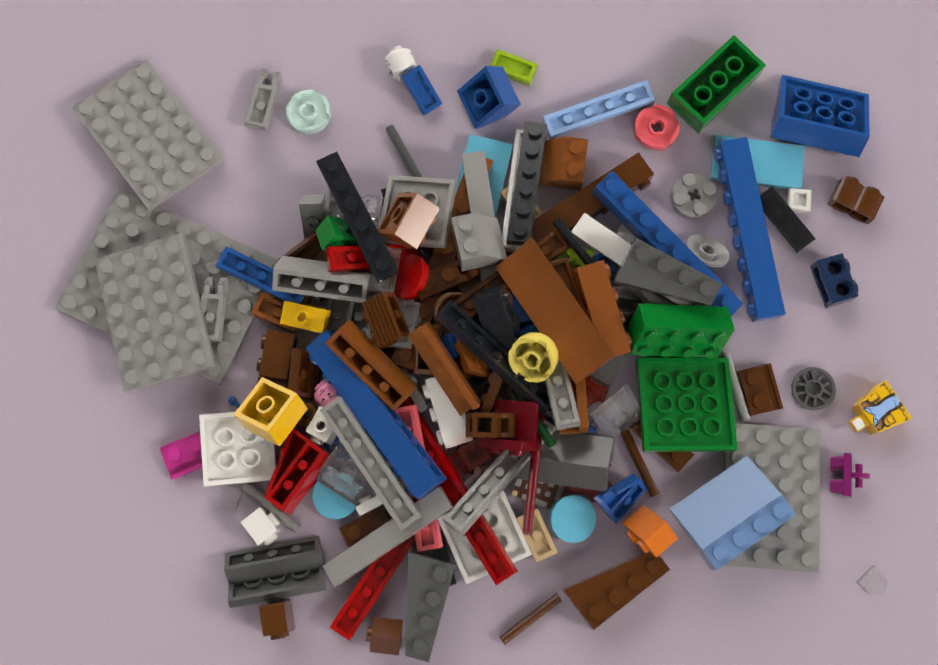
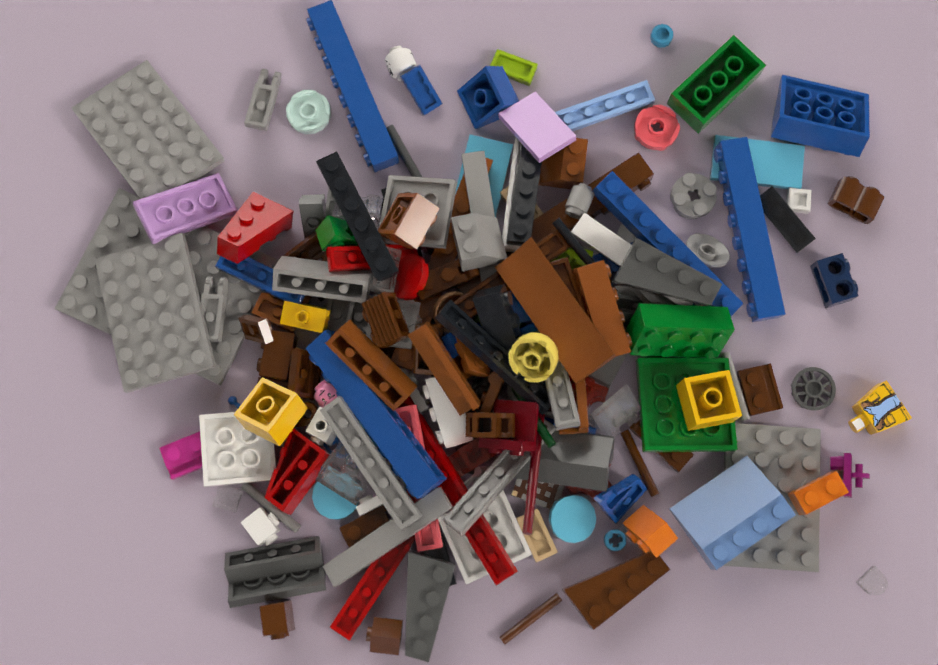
(185, 208): none -> lavender tile
(252, 226): none -> wedge
(256, 329): none -> reddish brown plate
(353, 86): none -> blue brick
(537, 127): none -> lavender tile
(579, 201): none -> light grey brick
(620, 545): none -> dark azure bush
(661, 35): none -> dark azure tile
(708, 400): none -> yellow brick
(818, 493): none -> orange brick

